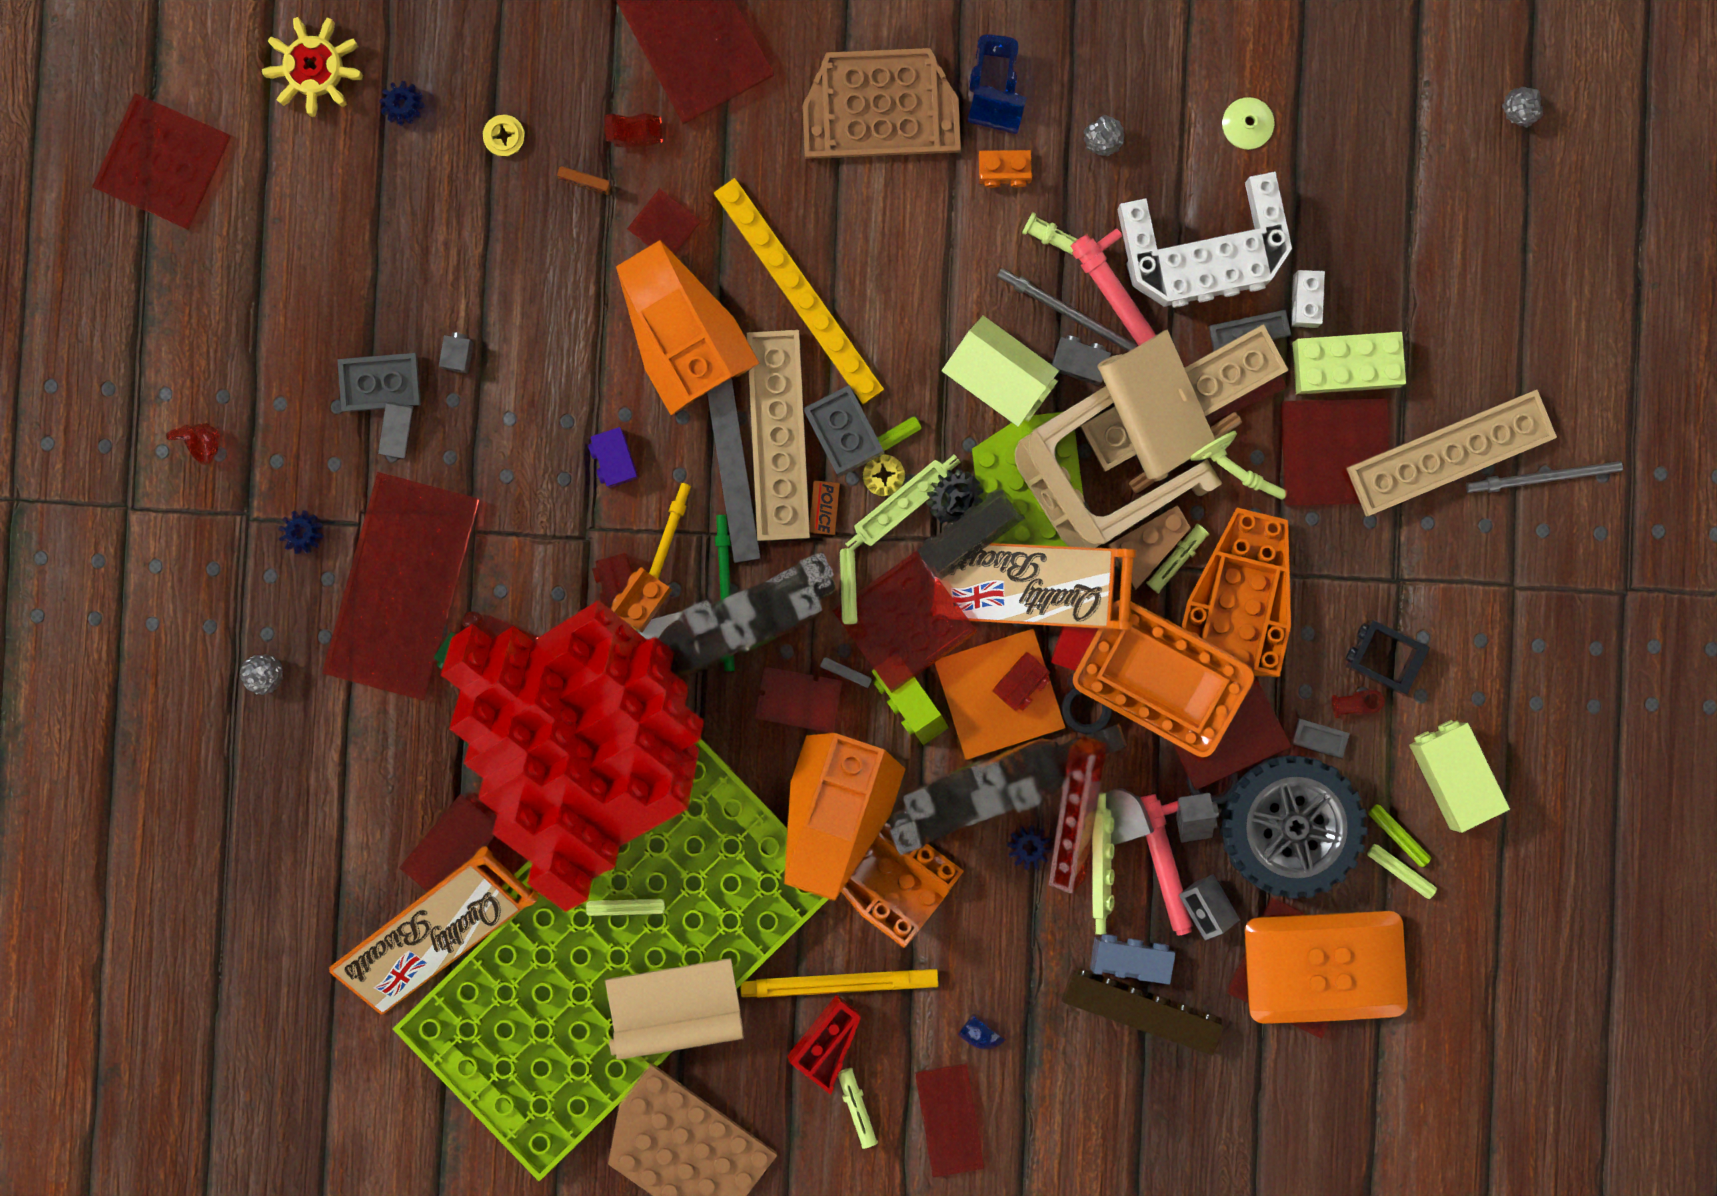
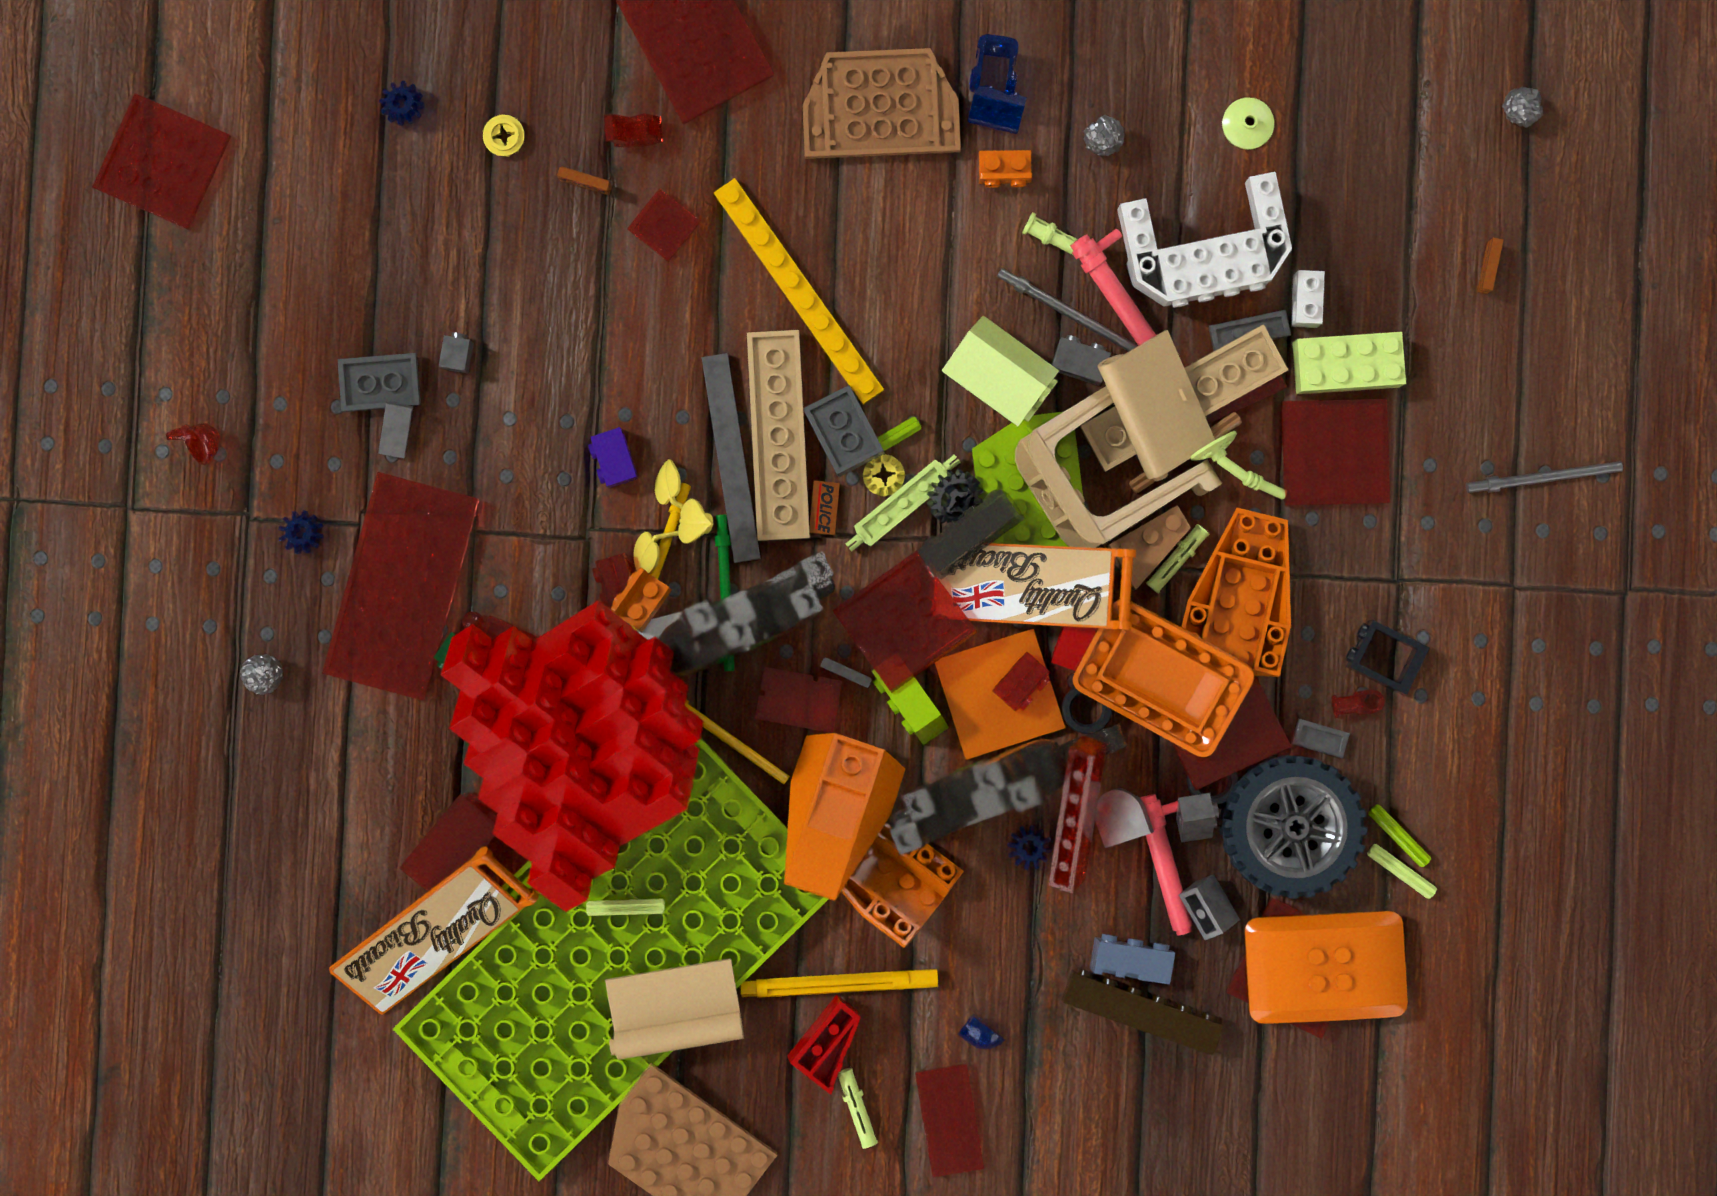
(305, 79): light yellow gear -> none
(681, 328): orange wedge -> none
(693, 520): none -> light yellow plant
(740, 747): none -> yellow bar
(848, 586): yellowish green axle -> none
(1102, 873): yellowish green plate -> none
(1451, 453): tan plate -> none
(1458, 775): yellowish green brick -> none
(1490, 265): none -> dark orange tile

